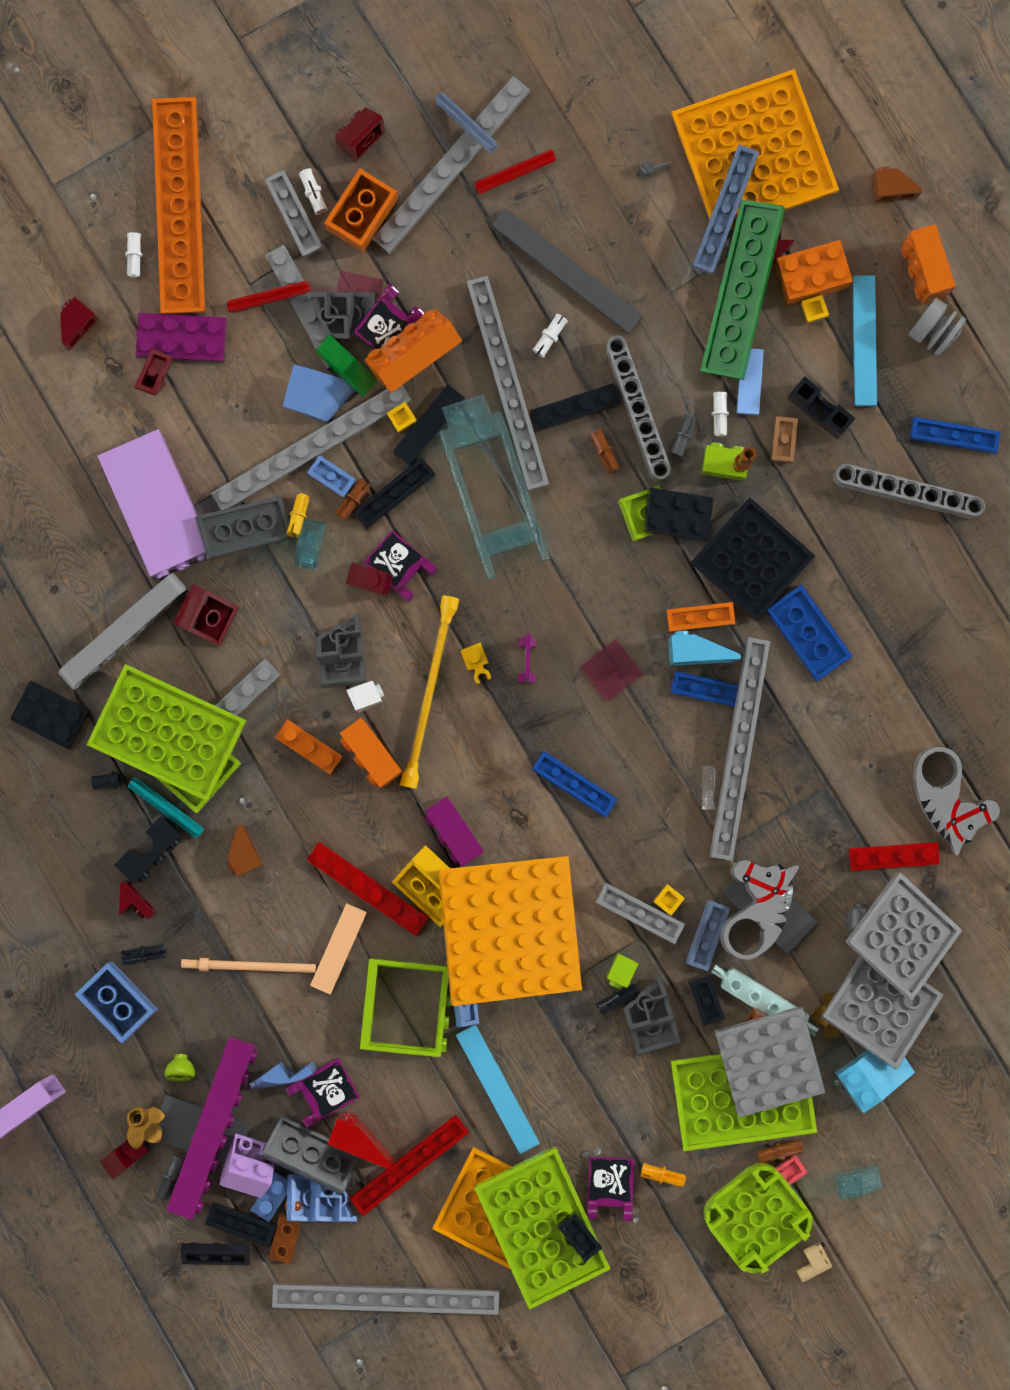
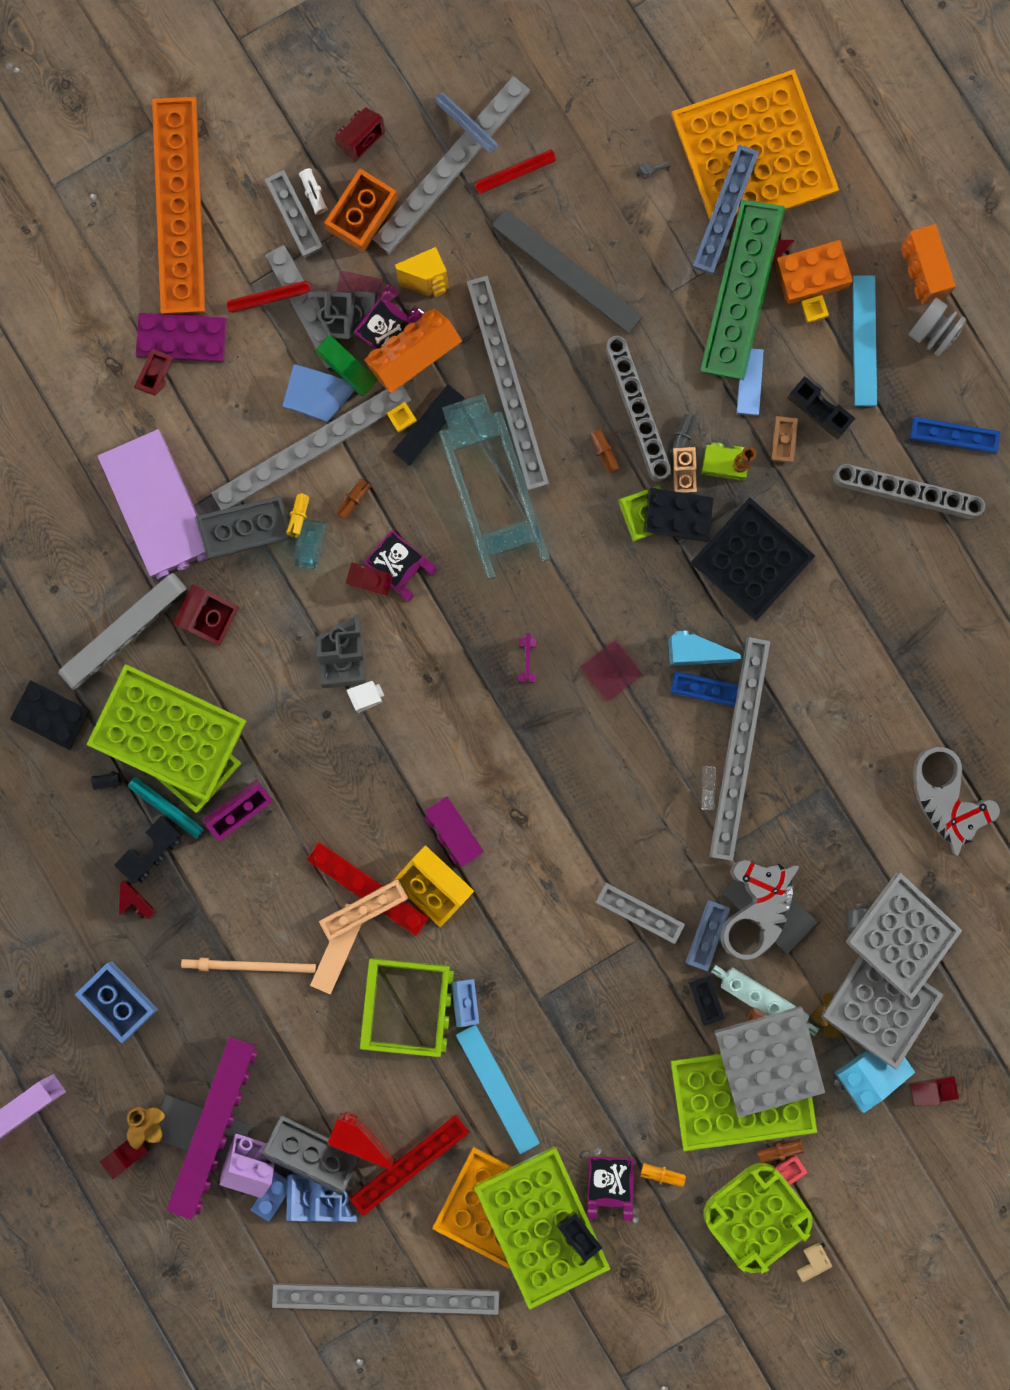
(75, 322): dark red slope -> none
(133, 254): white axle -> none
(143, 954): black axle -> none
(170, 1177): dark grey axle -> none
(180, 1069): lime brick -> none
(215, 1254): black plate -> none
(237, 810): none -> magenta brick
(240, 1224): black plate -> none
(243, 854): dark orange slope -> none
(249, 688): light grey plate -> none
(280, 1076): medium blue slope -> none
(285, 1237): dark orange plate -> none
(308, 746): orange plate -> none
(325, 1091): flag -> none
(331, 476): medium blue plate -> none
(363, 909): none -> light nougat tile
(370, 753): orange brick -> none
(394, 493): black tile -> none
(410, 775): yellow hose -> none
(423, 274): none -> yellow slope
(475, 660): yellow plate -> none
(509, 930): light orange plate -> none
(550, 335): white pin -> none
(574, 784): blue tile -> none
(575, 407): black plate -> none
(618, 998): black axle -> none
(621, 971): lime brick -> none
(652, 1020): dark grey slope -> none
(668, 899): yellow plate -> none
(684, 469): none -> light nougat slope
(700, 617): orange plate -> none
(720, 413): white axle -> none
(808, 633): blue tile -> none
(857, 1182): clear light blue slope -> none
(893, 185): dark orange slope -> none
(894, 856): red plate -> none
(934, 1091): none -> dark red slope

